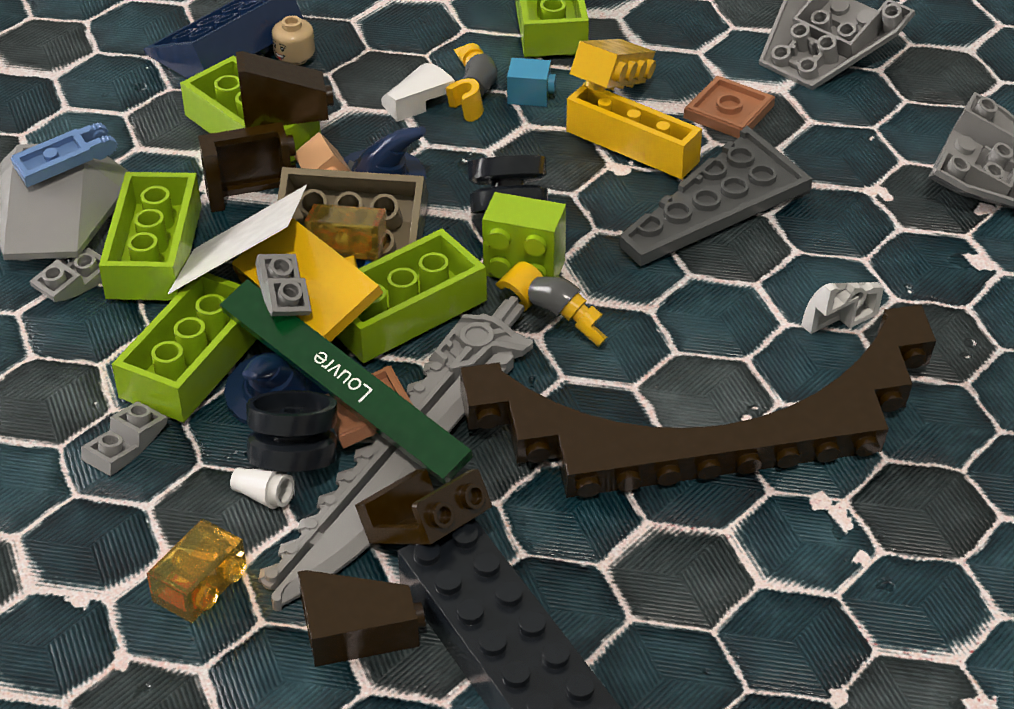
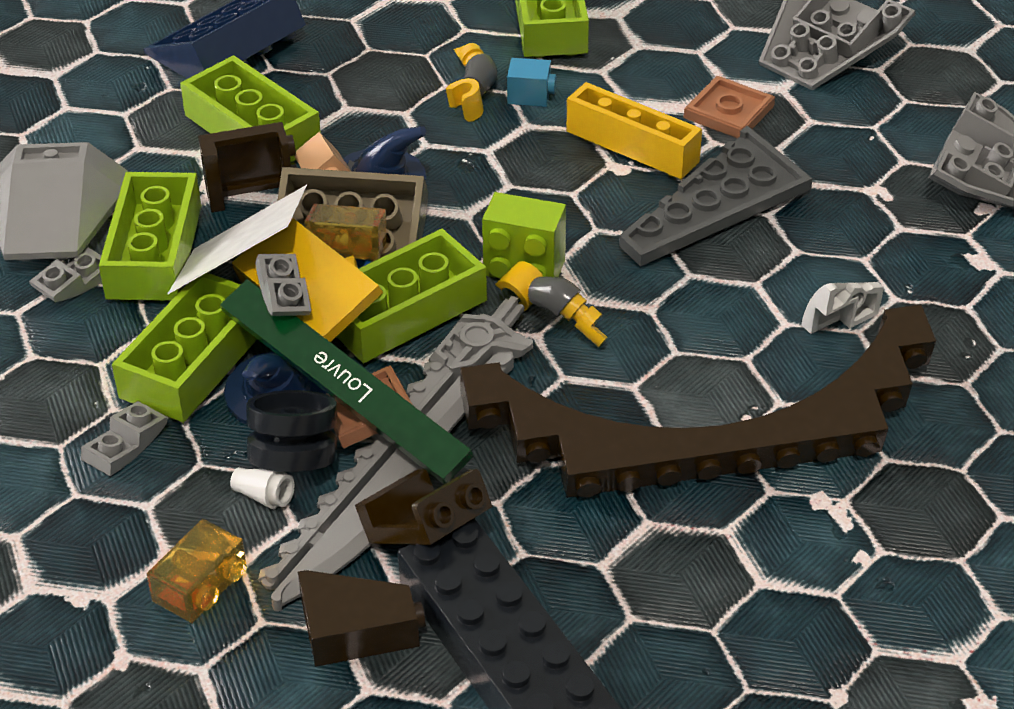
(63, 153): medium blue hinge -> none
(281, 91): dark brown slope -> none
(293, 40): tan head -> none
(411, 94): white slope -> none
(506, 176): black wheel -> none
(612, 64): yellow brick -> none

